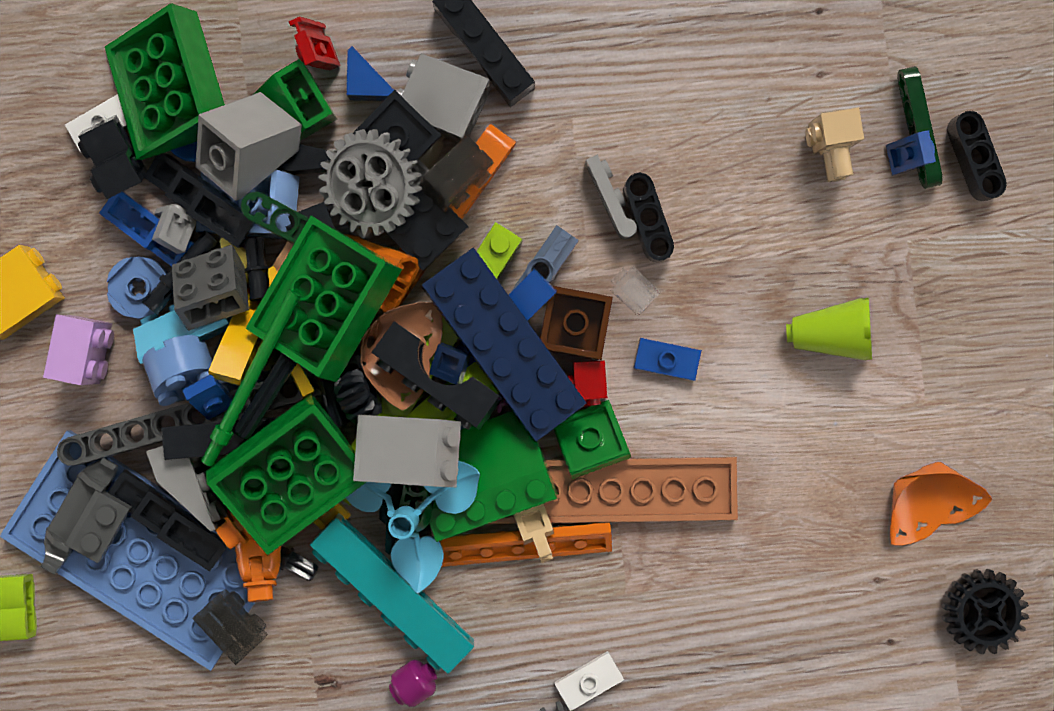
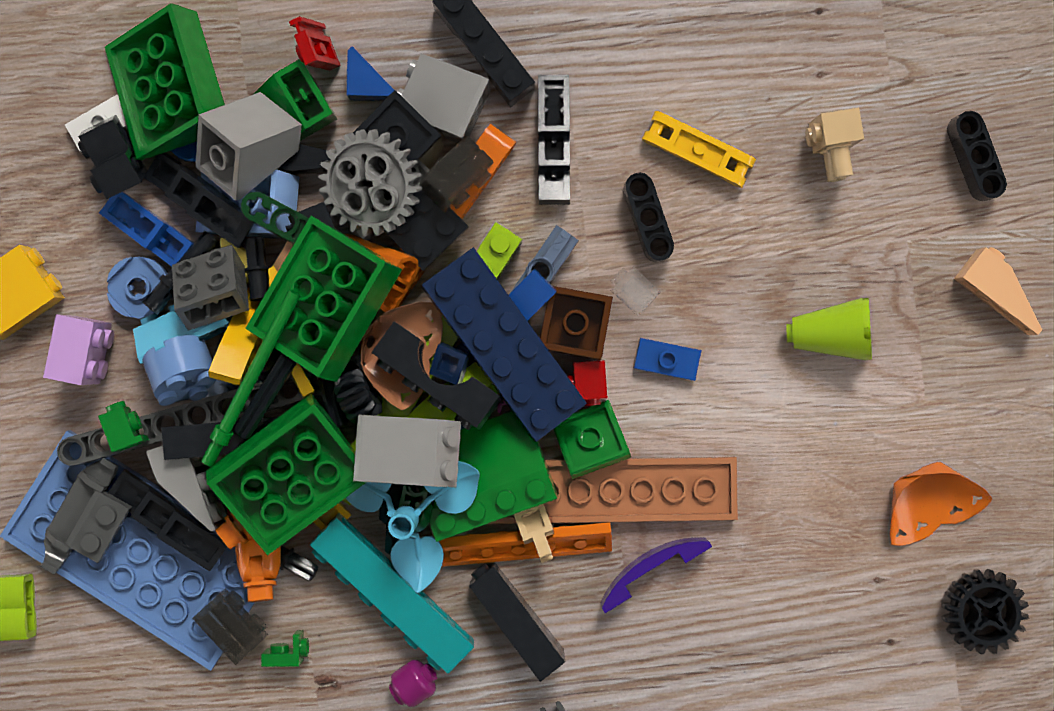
(121, 427): none -> green brick
(173, 228): light grey bracket -> none
(208, 397): blue plate -> none
(282, 656): none -> green bracket
(517, 620): none -> black slope
(553, 139): none -> slope
(589, 681): white plate -> none
(611, 199): light grey plate -> none
(687, 548): none -> dark purple slope
(699, 149): none -> yellow plate
(911, 152): blue plate -> none
(918, 120): dark green beam -> none
(997, 286): none -> light nougat slope

